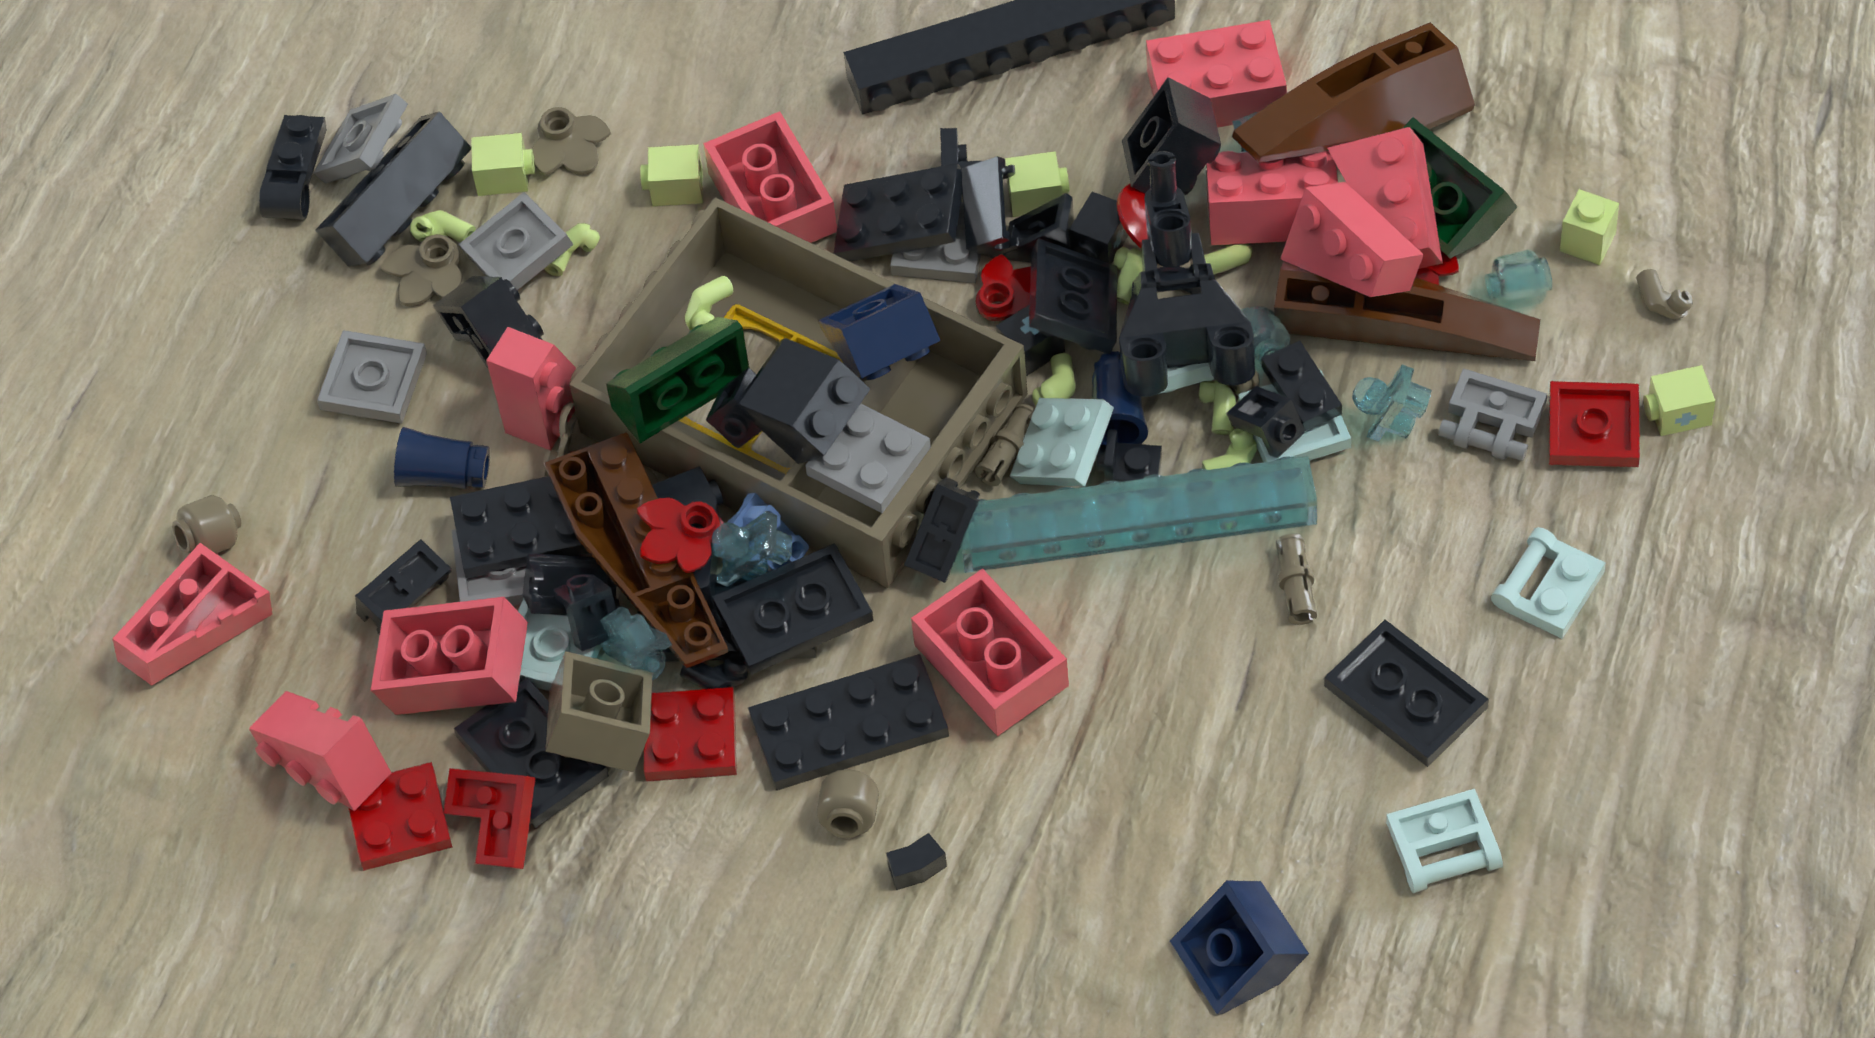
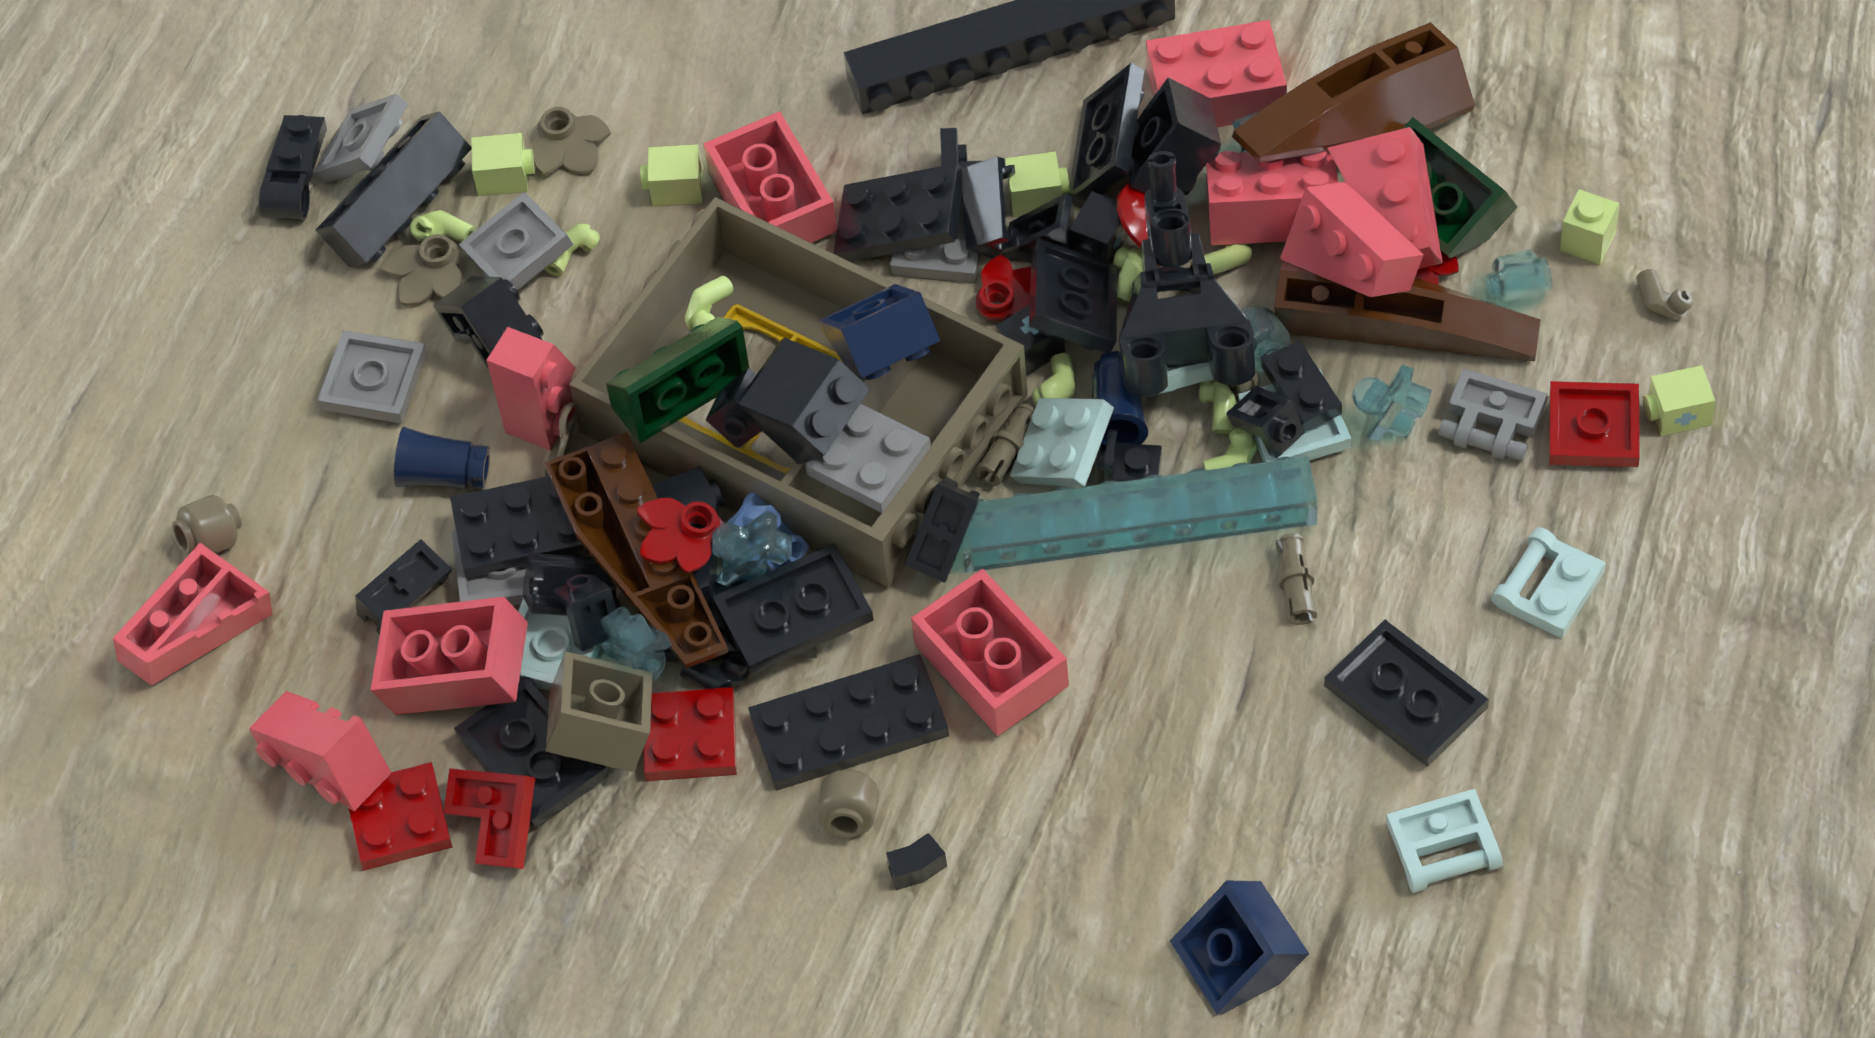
(1106, 134): none -> black plate

